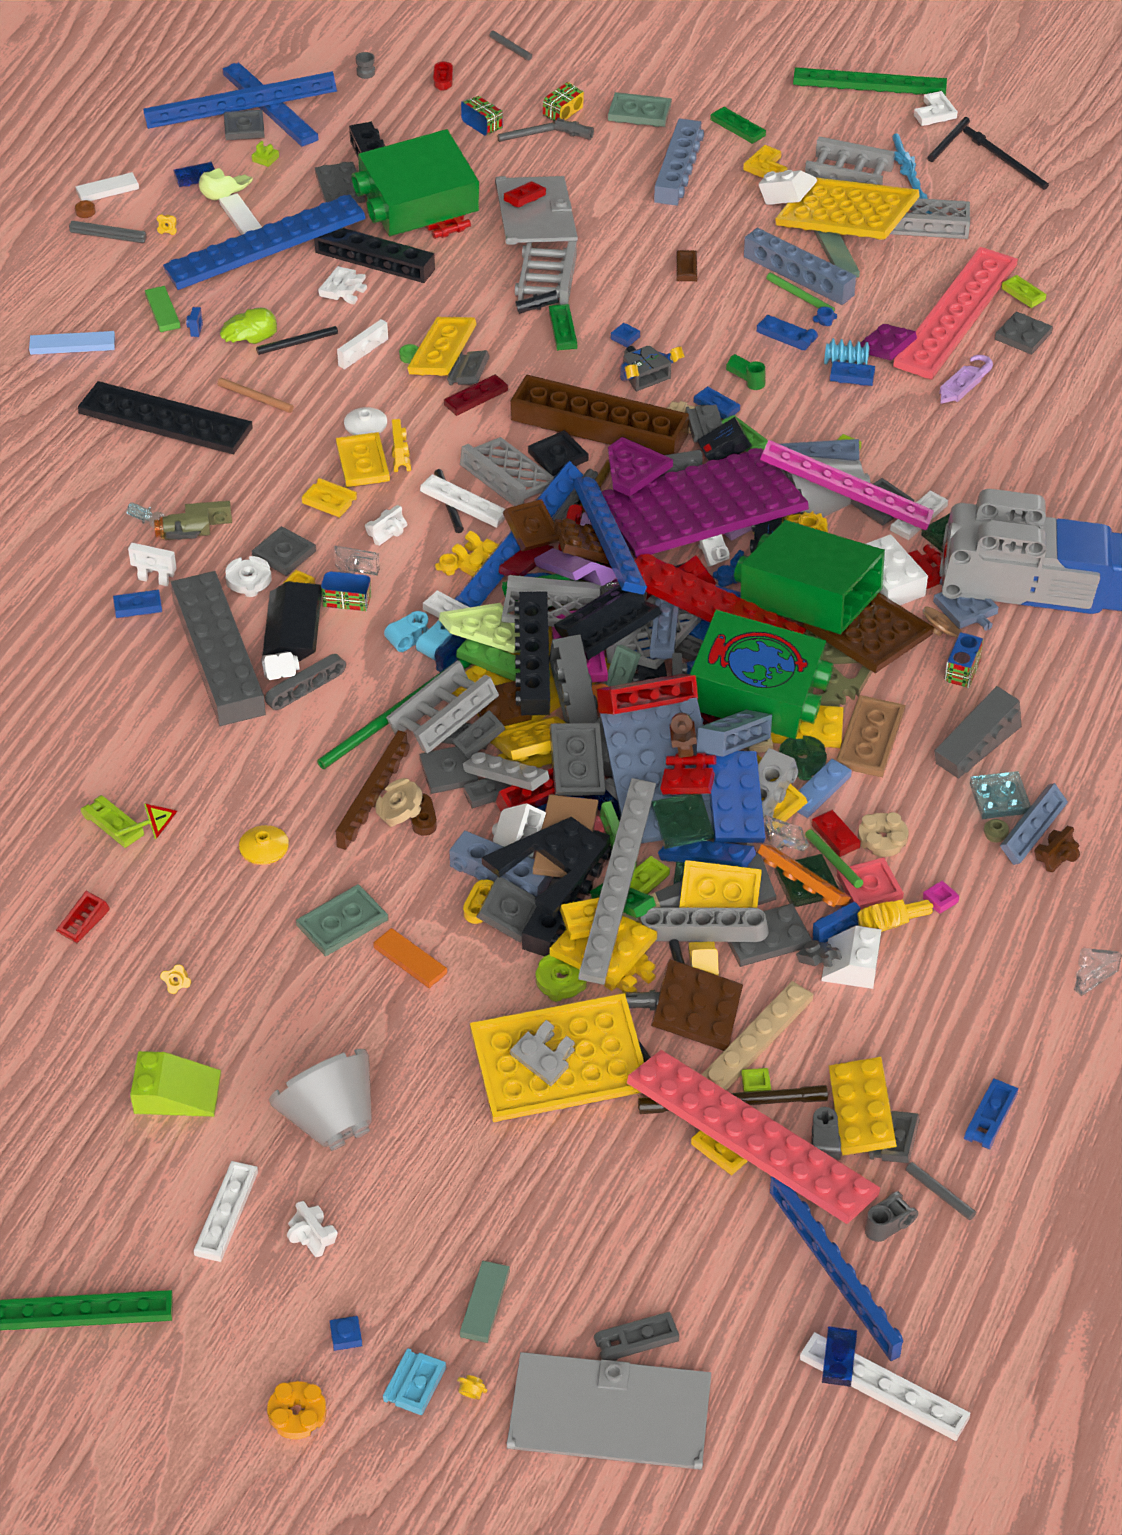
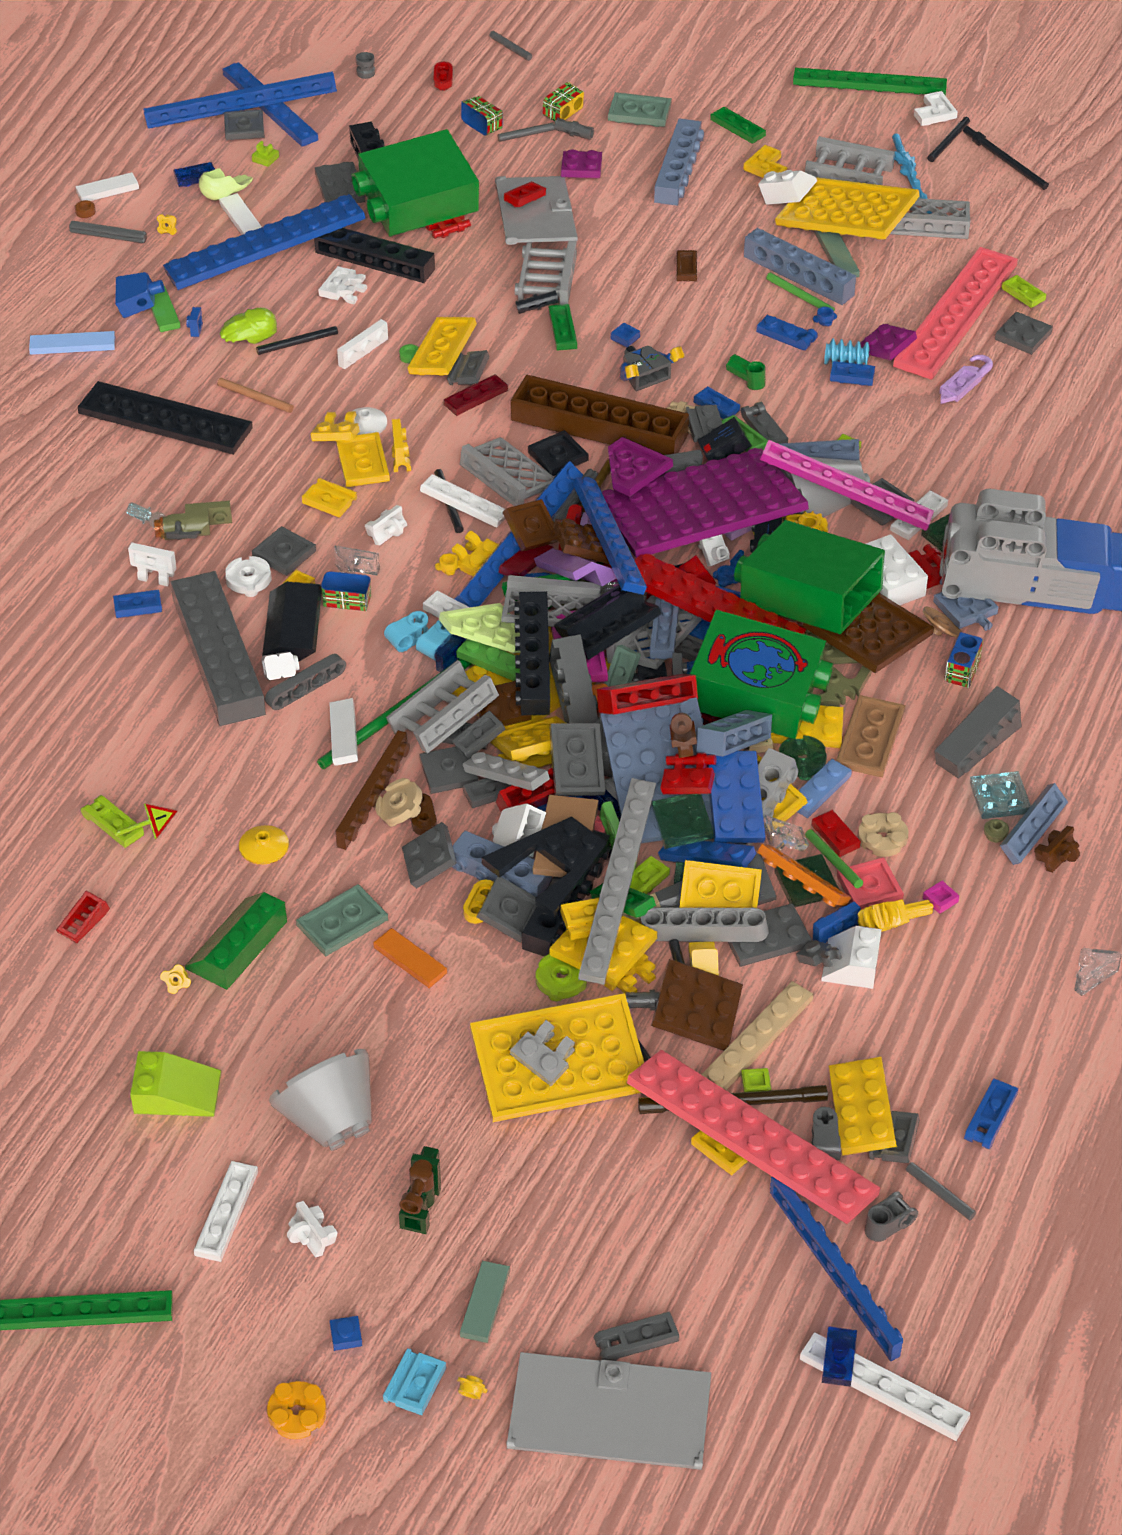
(136, 293): none -> blue torso
(239, 940): none -> green slope
(336, 432): none -> yellow plate
(343, 732): none -> white tile
(424, 1185): none -> hips
(429, 855): none -> dark grey plate
(581, 164): none -> magenta plate
(763, 423): none -> dark grey plate

